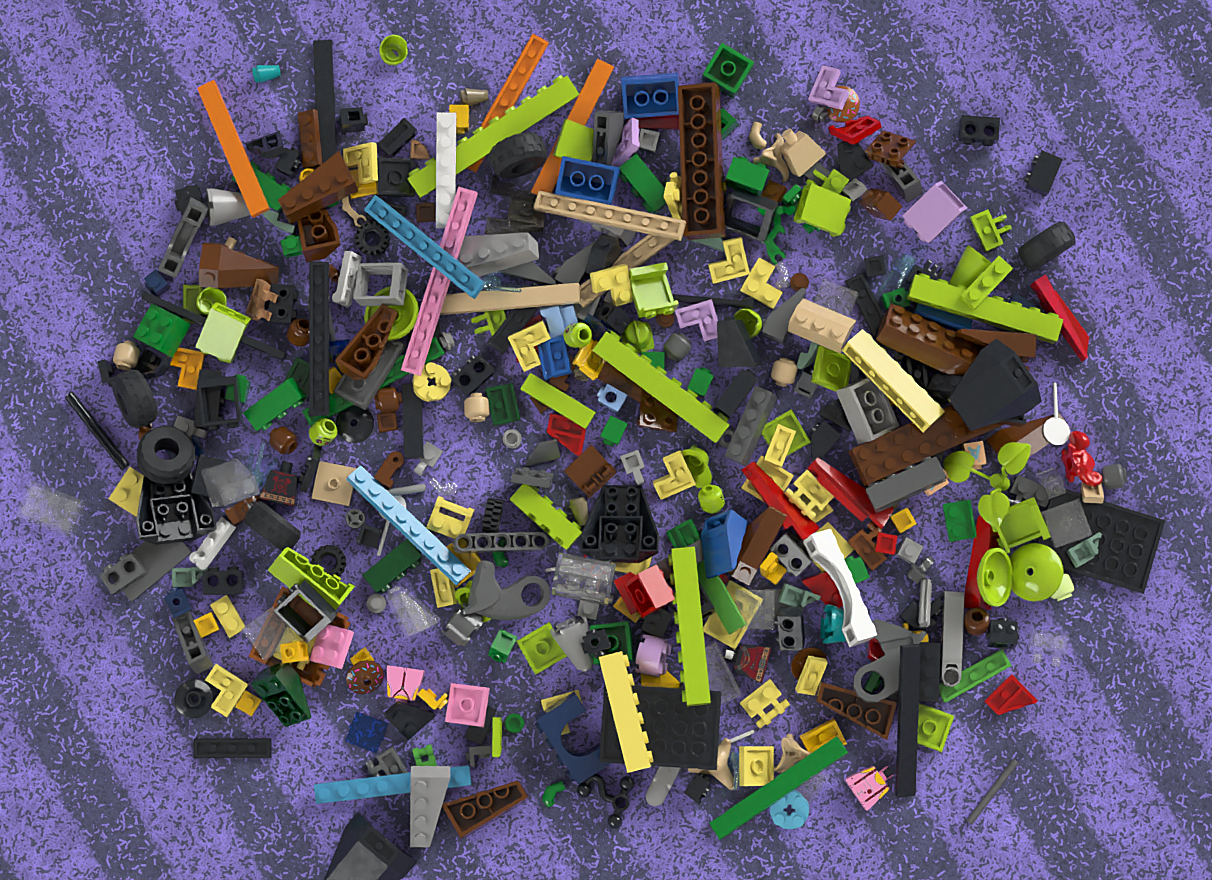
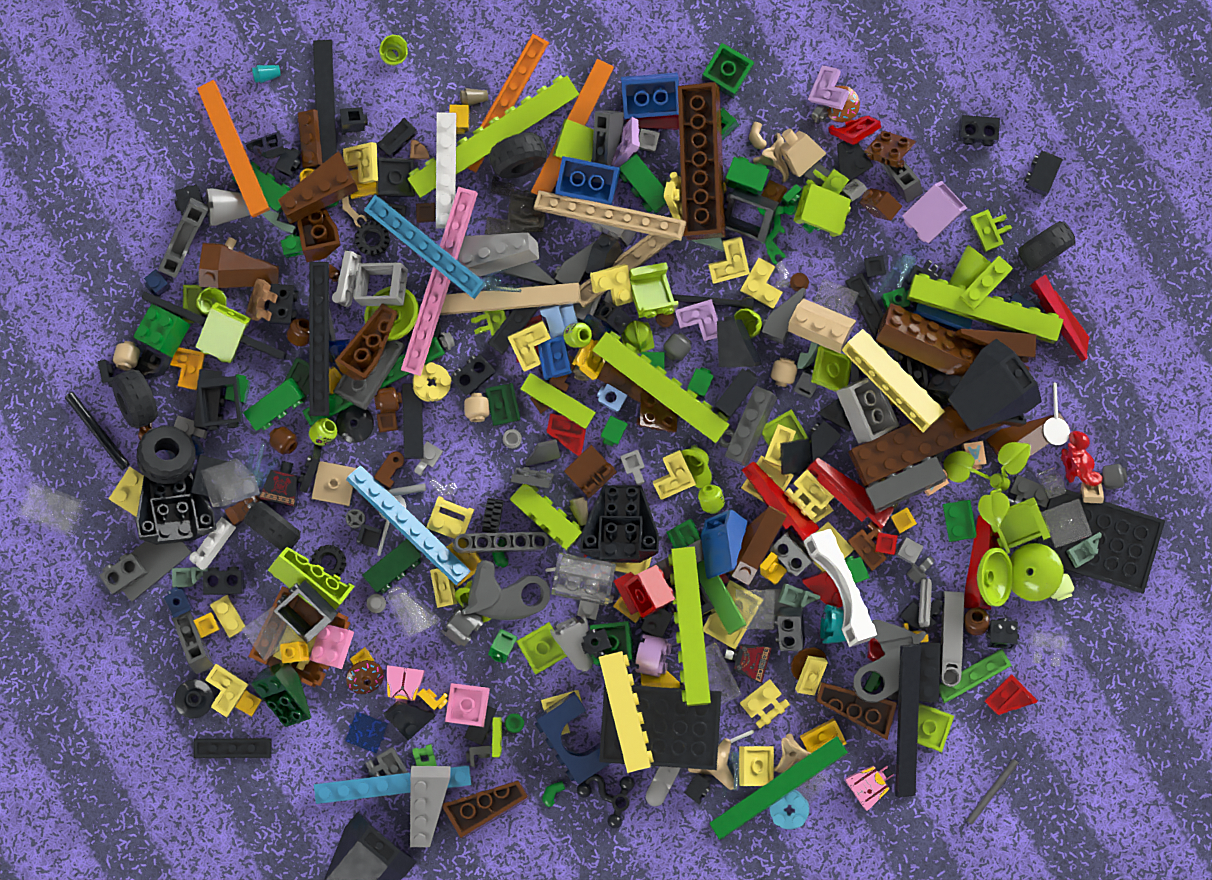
(795, 456): none -> black piece

